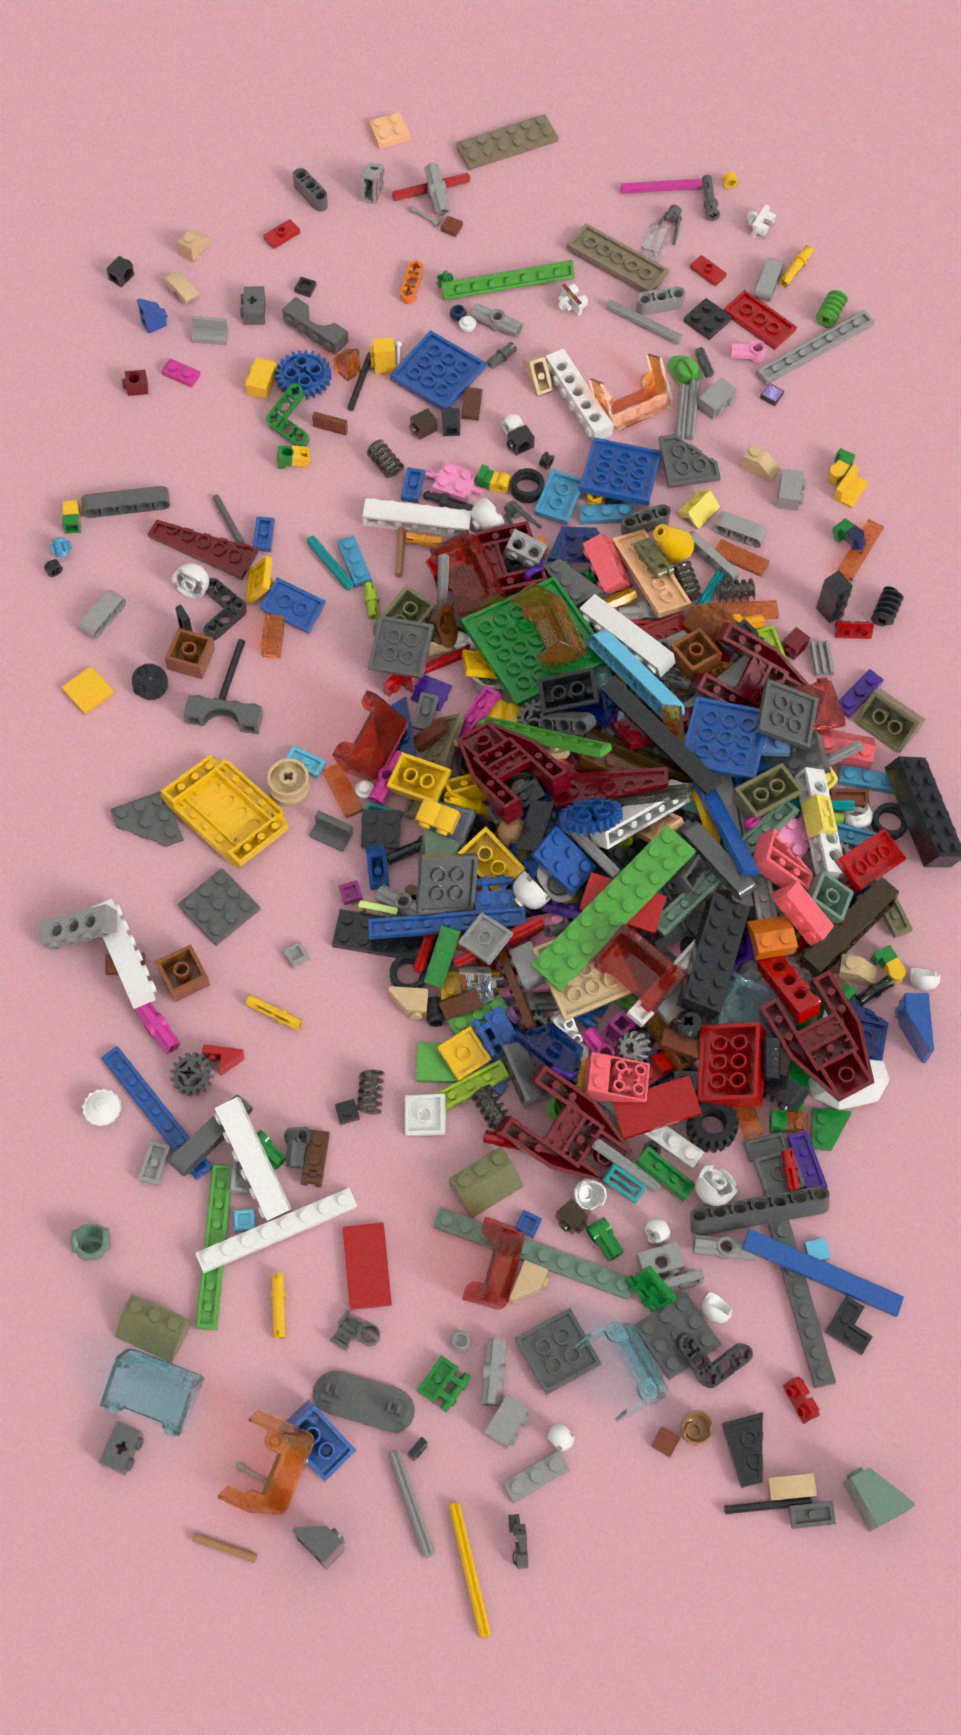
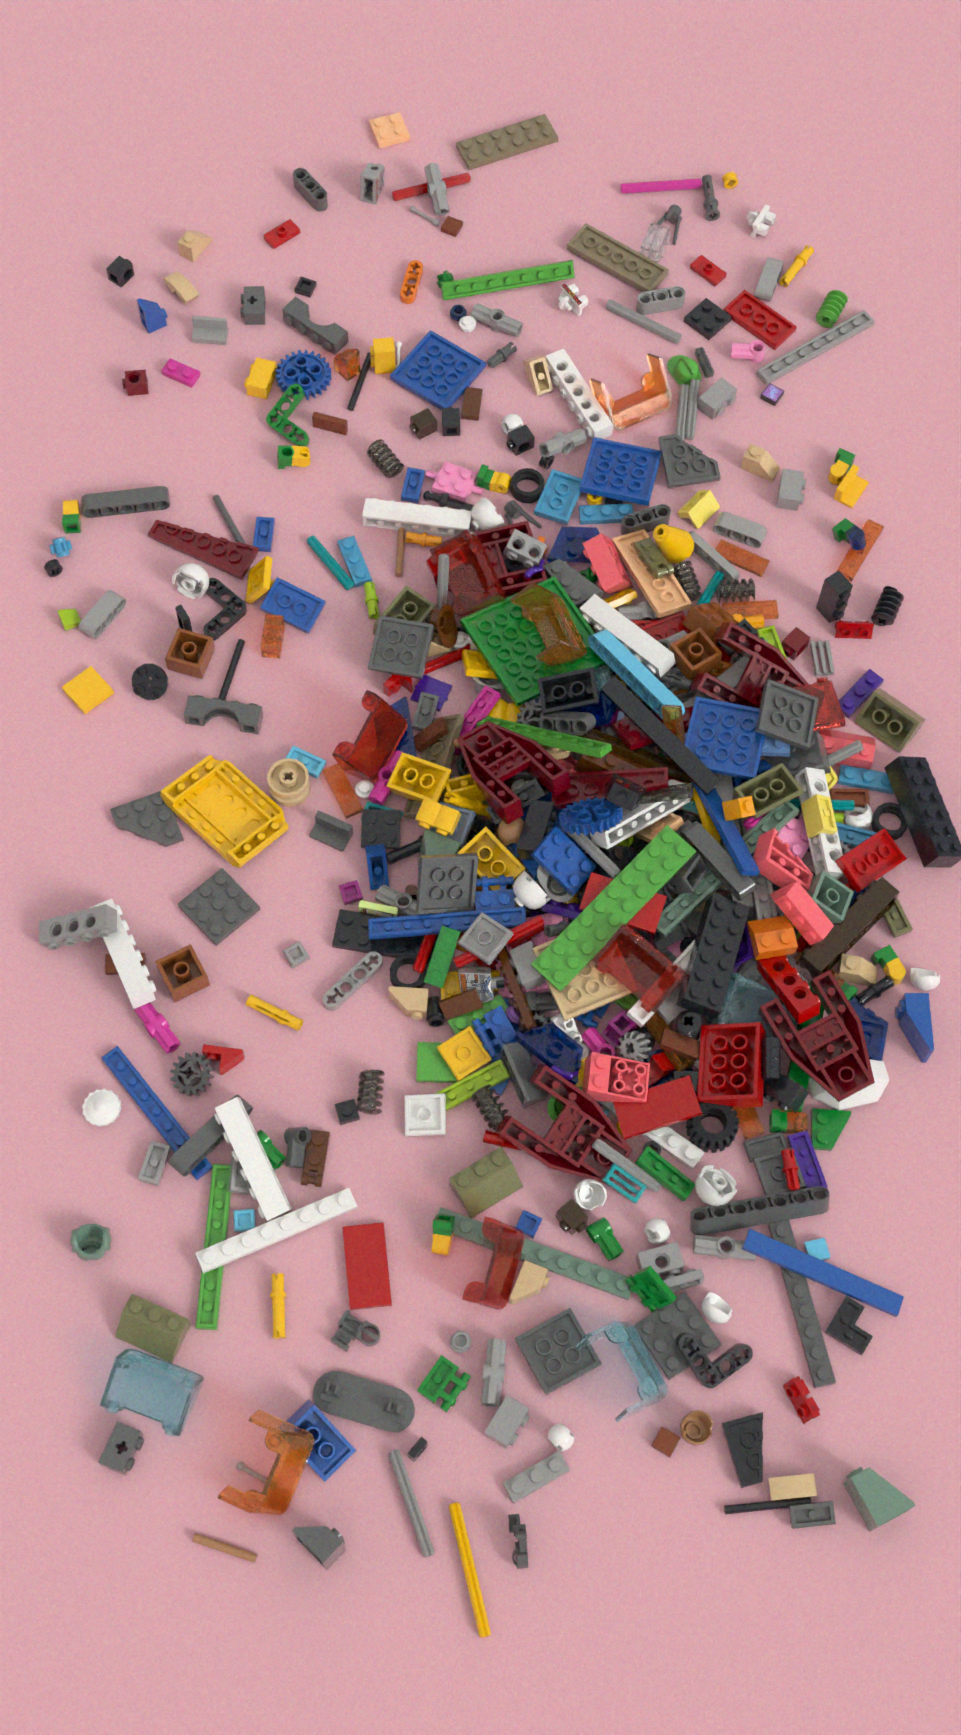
(69, 618): none -> lime slope
(352, 980): none -> light grey beam
(442, 1234): none -> leg
(562, 443): none -> light grey piece
(624, 792): none -> black torso
(738, 808): none -> light orange brick

